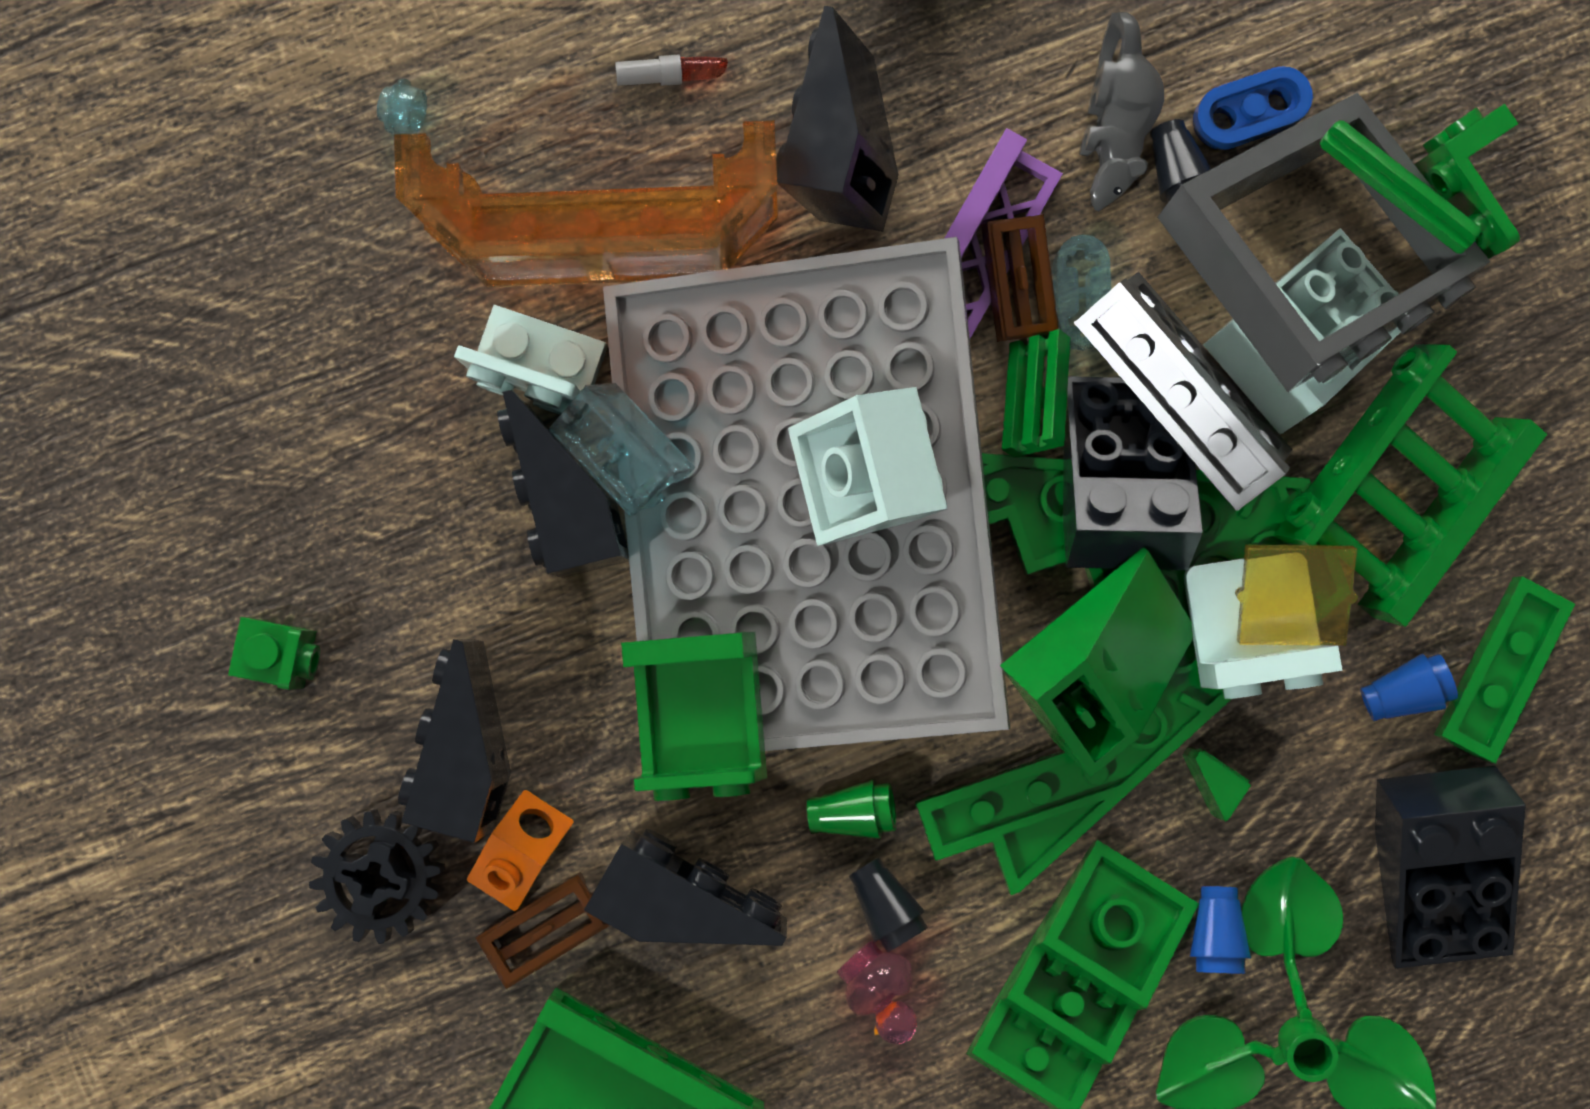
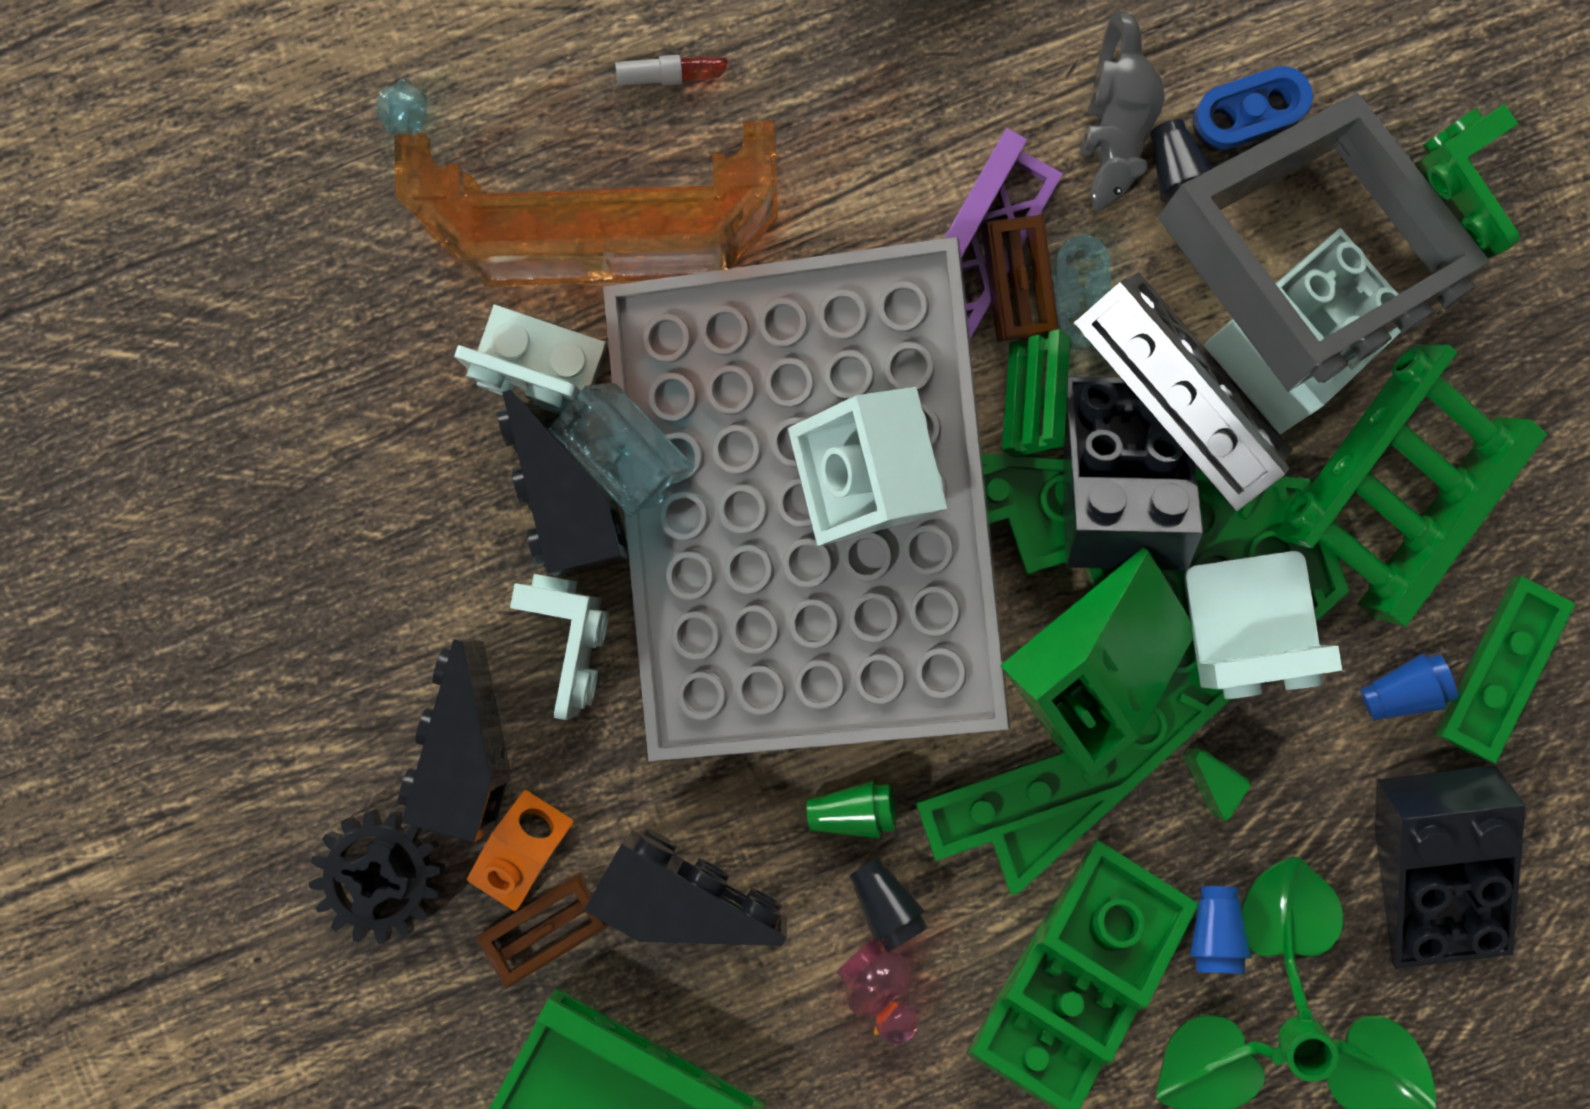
(274, 653): green bracket -> none
(587, 630): none -> light aqua bracket
(698, 714): green panel -> none
(839, 138): black slope -> none
(1296, 595): clear yellow piece -> none
(1400, 187): green axle -> none

